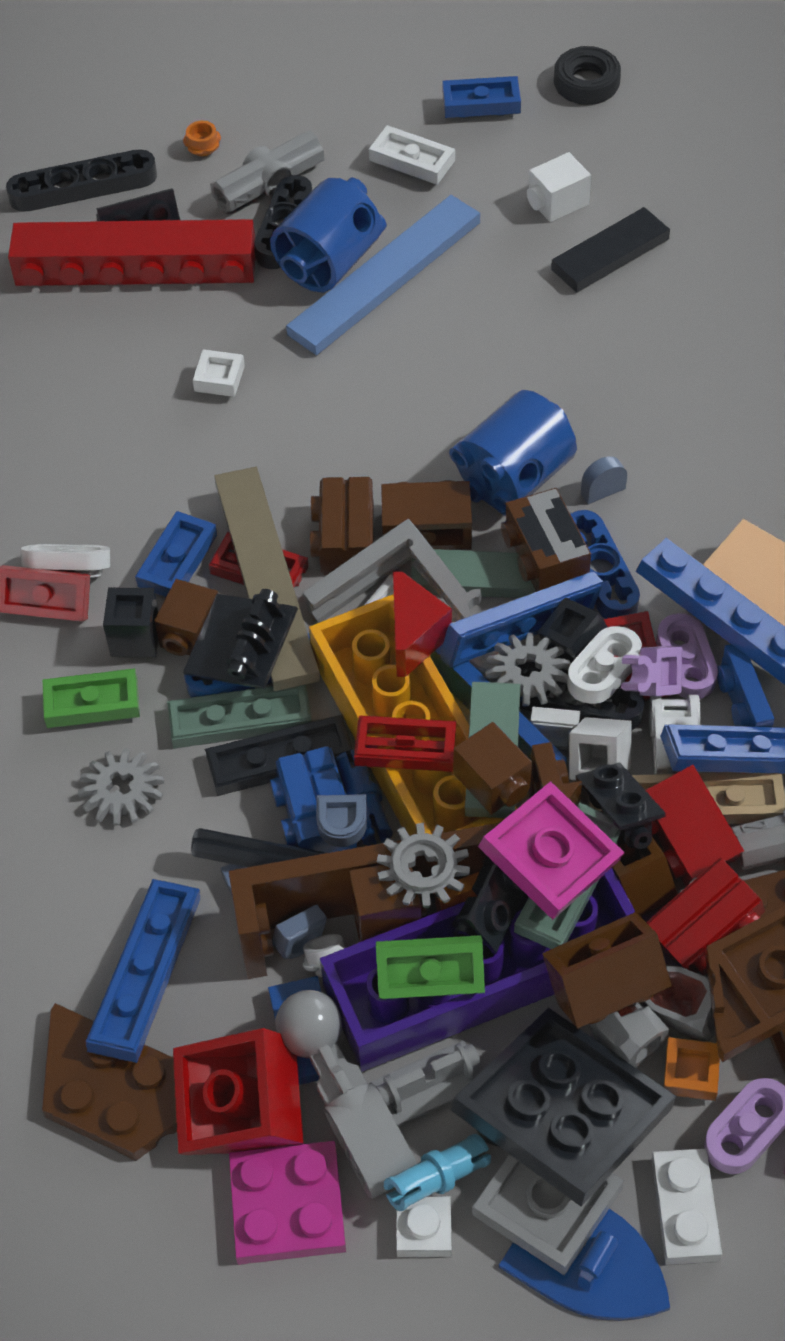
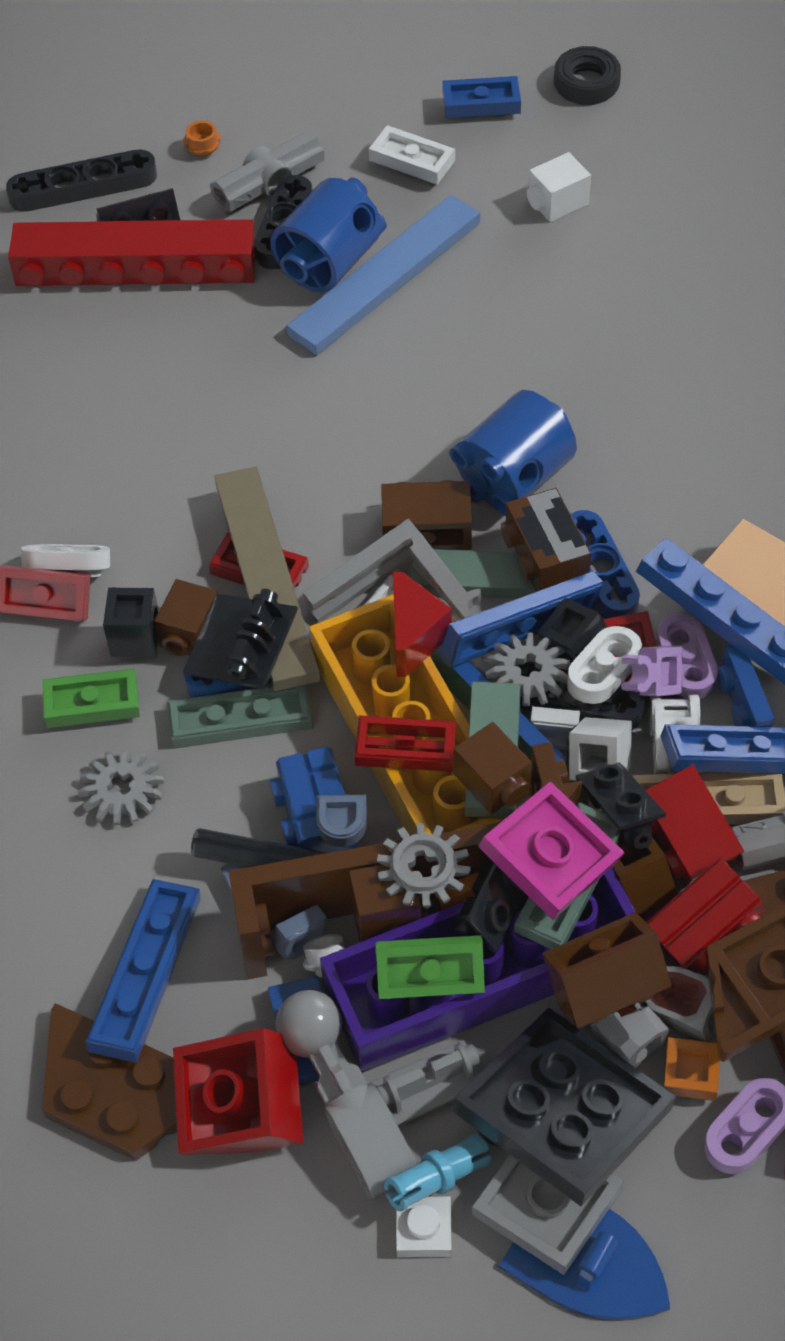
(176, 553): blue plate -> none
(218, 373): white plate -> none
(254, 759): black tile -> none
(286, 1202): dark pink plate -> none
(344, 520): reddish brown brick -> none
(359, 782): blue pin -> none
(603, 479): sand blue tile -> none
(610, 249): black tile -> none
(686, 1207): white plate -> none

